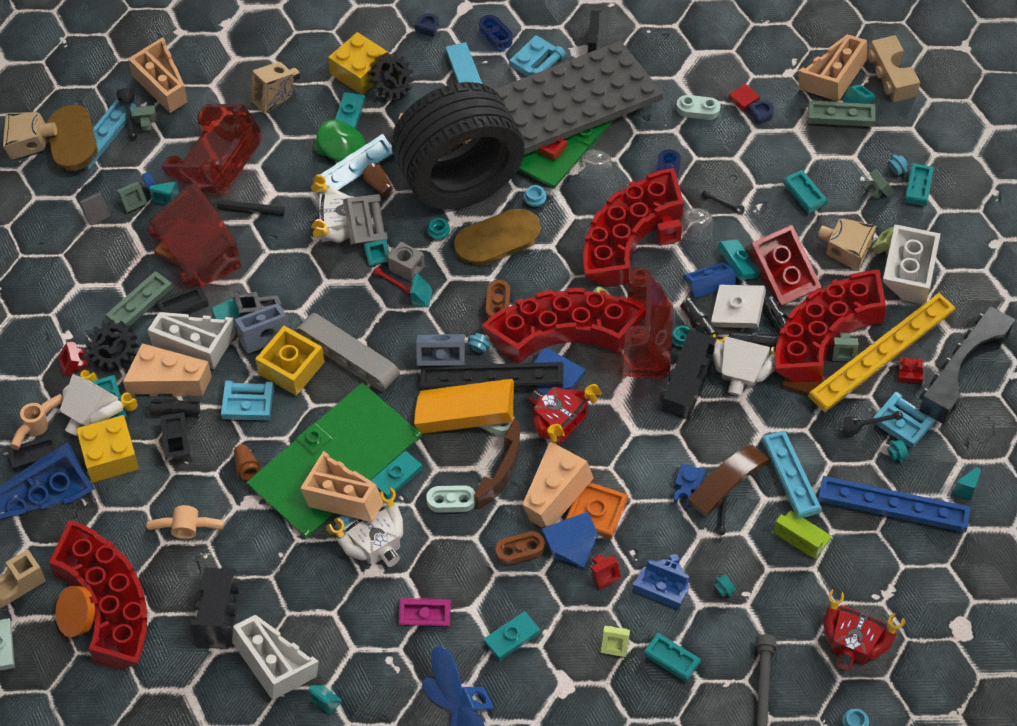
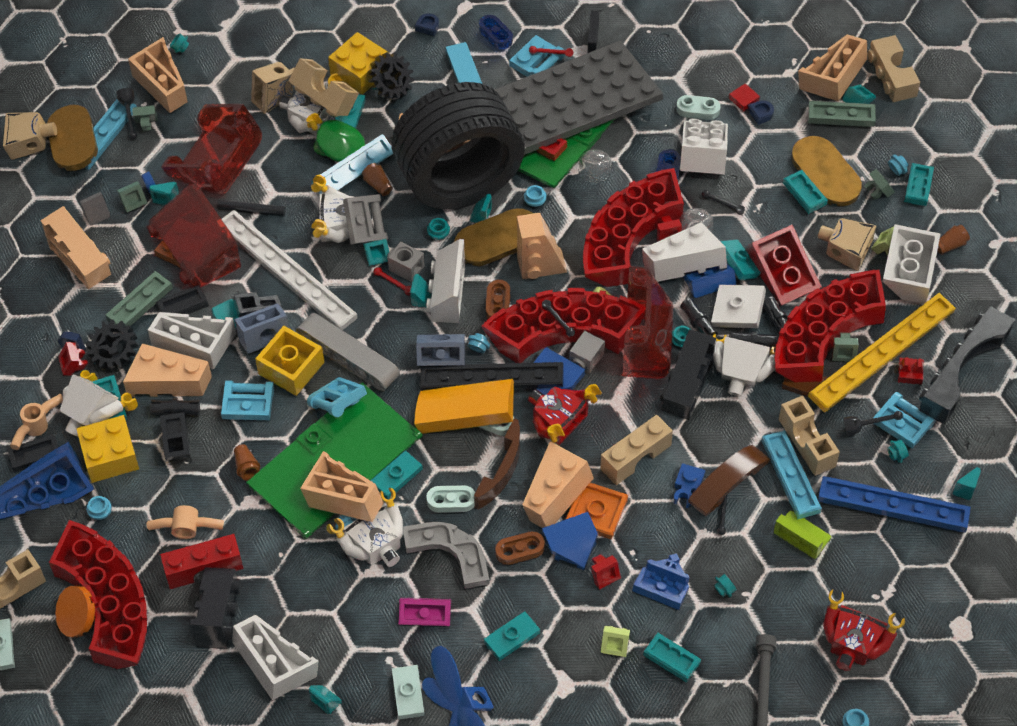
(71, 337): none -> dark blue tile
(75, 248): none -> light nougat wedge
(99, 508): none -> medium azure plate
(179, 43): none -> teal plate
(186, 562): none -> red arch
(289, 272): none -> white tile
(303, 113): none -> torso
(309, 80): none -> tan arch
(341, 391): none -> medium azure plate
(408, 692): none -> light aqua plate
(447, 283): none -> white slope
(453, 540): none -> light grey plate
(482, 209): none -> teal slope
(537, 248): none -> light nougat wedge
(546, 305): none -> black hinge
(568, 52): none -> red hinge
(587, 351): none -> light grey brick
(622, 457): none -> tan arch
(684, 252): none -> white wedge
(704, 146): none -> white slope
(799, 423): none -> tan arch
(827, 170): none -> pearl gold tile
(954, 238): none -> dark orange cone

